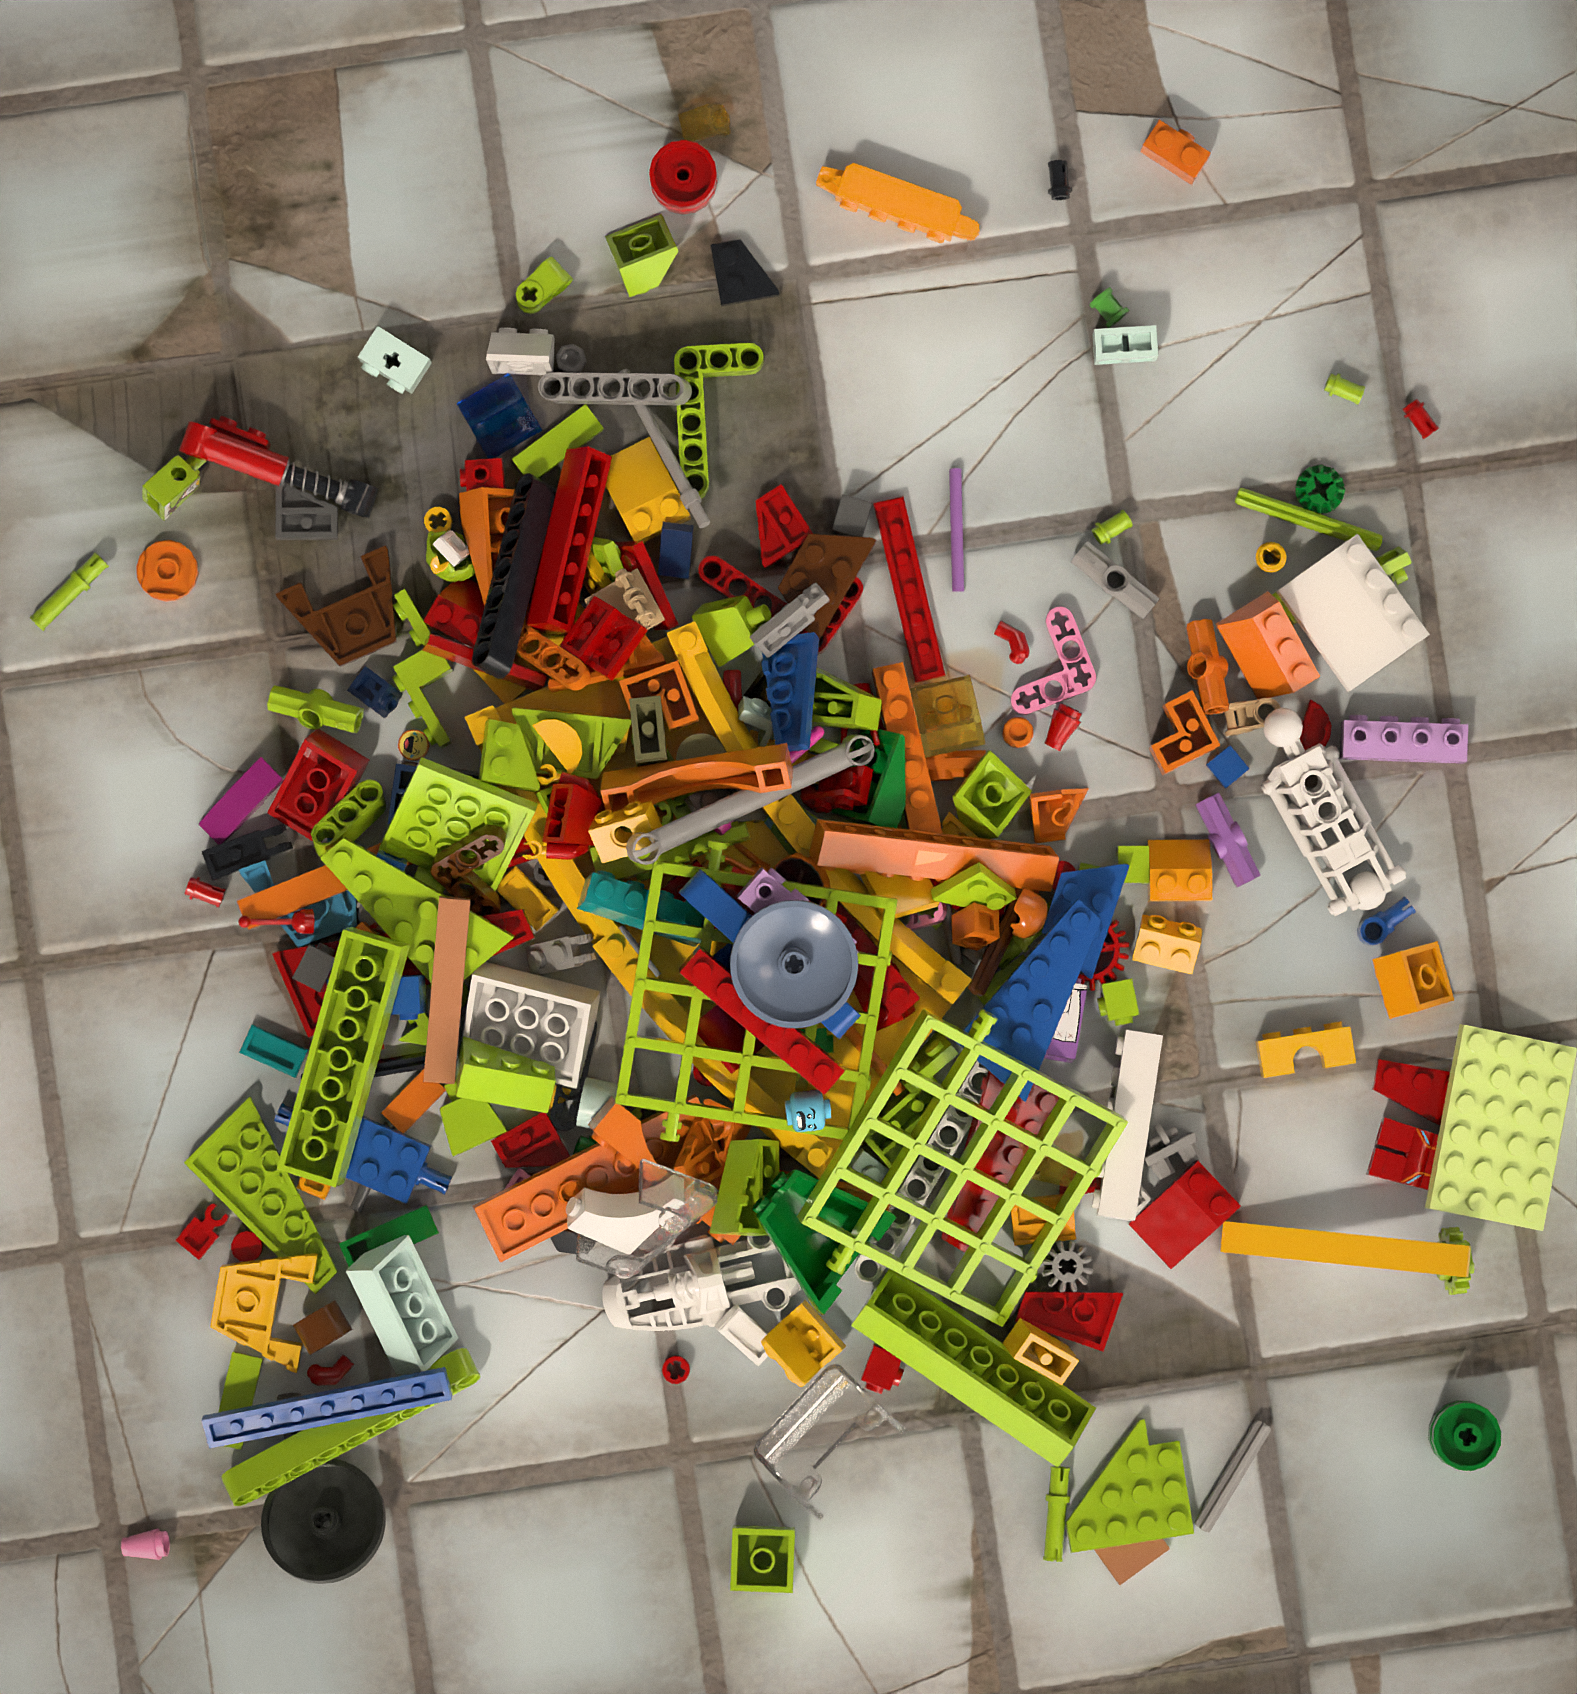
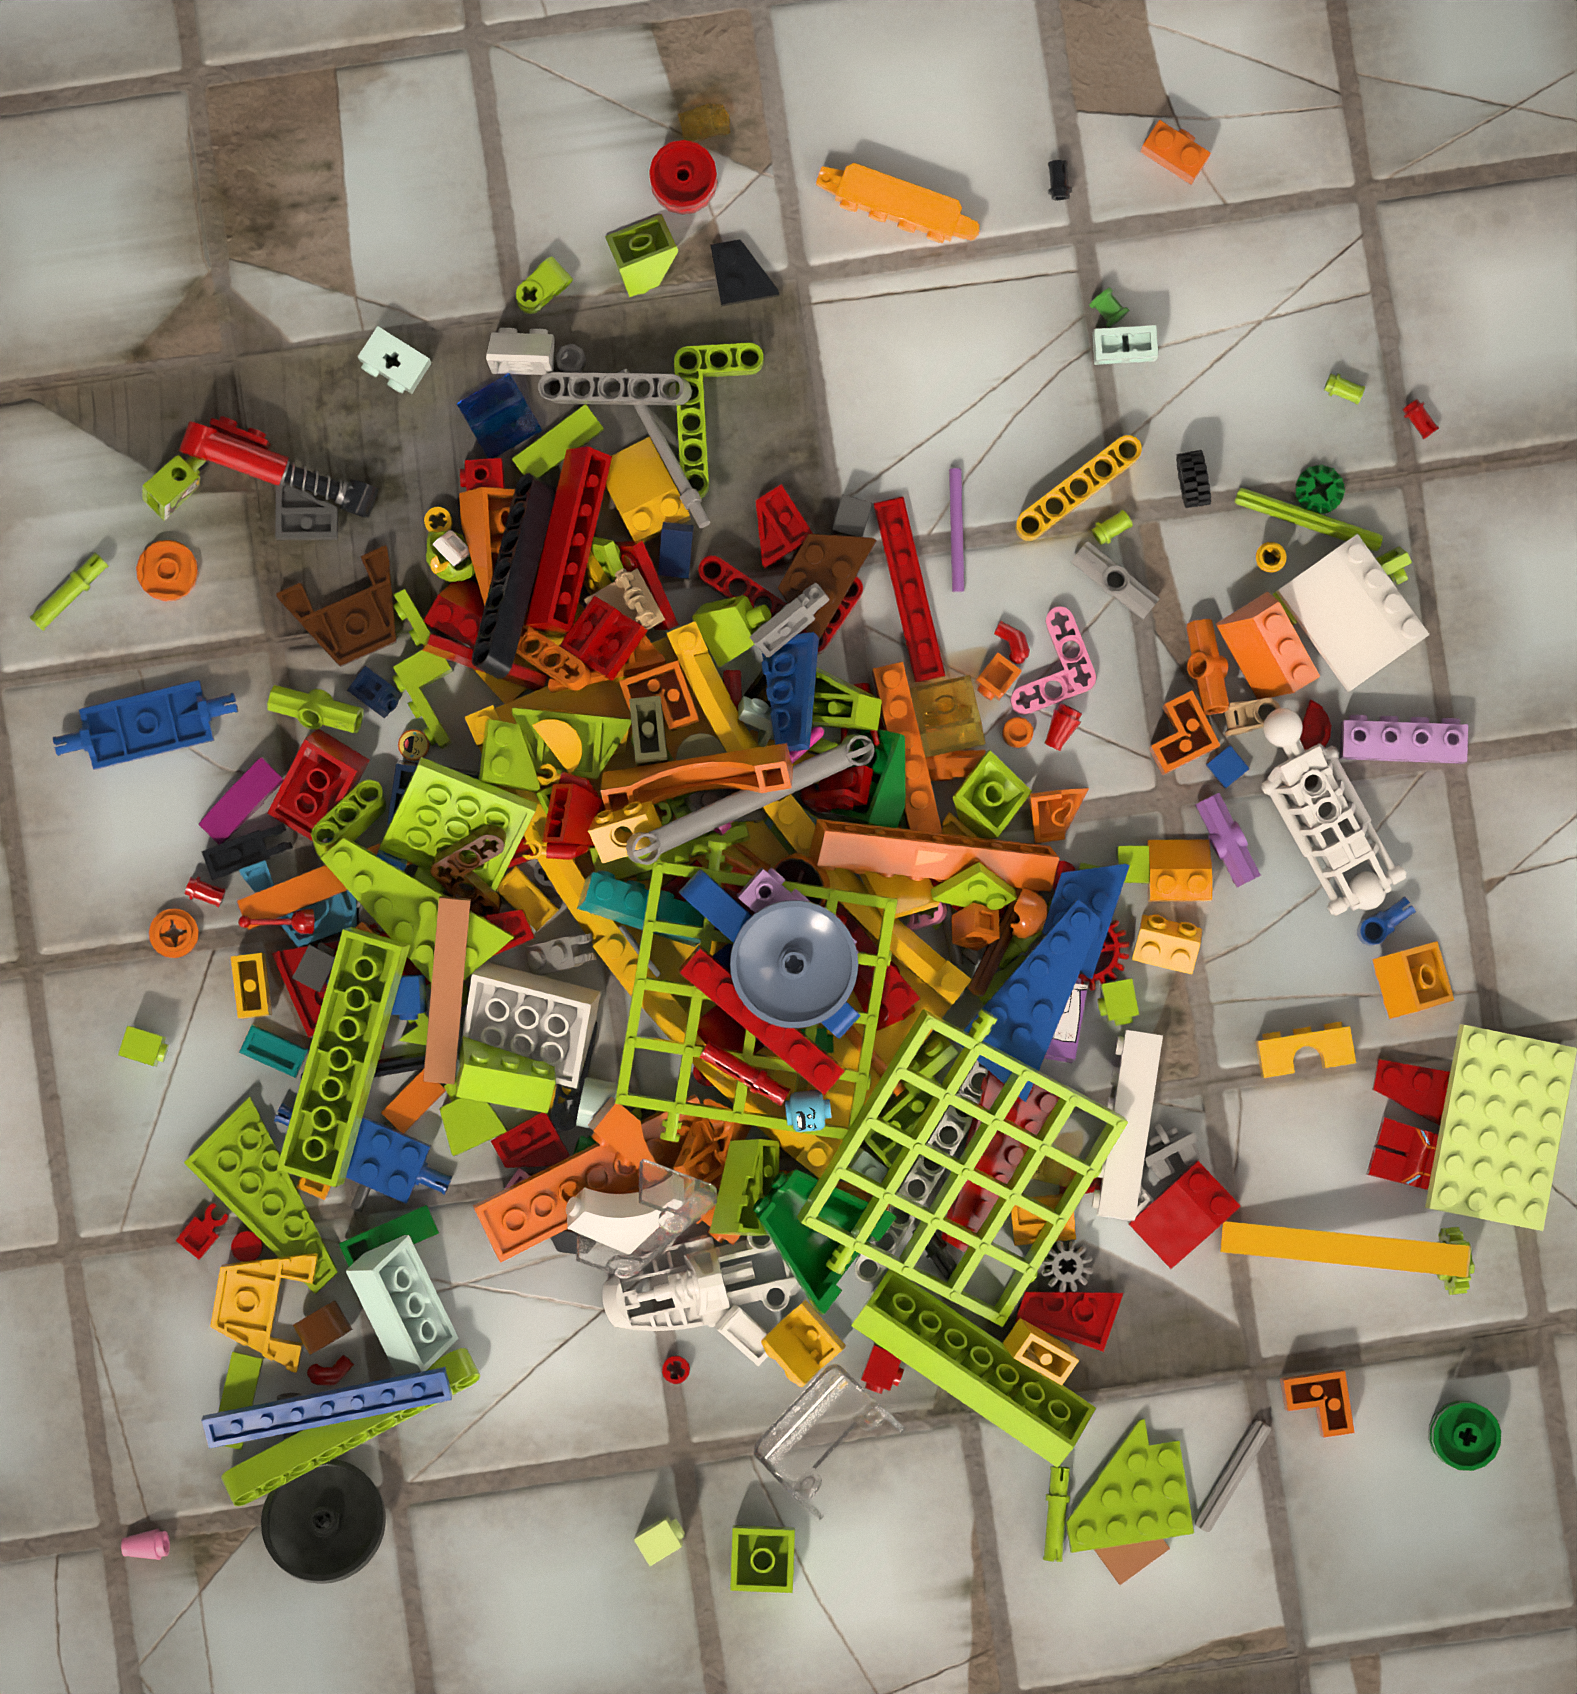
(143, 1046): none -> lime brick
(146, 725): none -> blue plate
(162, 924): none -> orange gear
(251, 985): none -> yellow brick
(660, 1539): none -> yellowish green brick
(749, 1076): none -> red pin
(940, 1256): none -> black axle
(997, 677): none -> orange bracket
(1089, 477): none -> yellow beam
(1193, 479): none -> black tyre
(1327, 1393): none -> orange brick

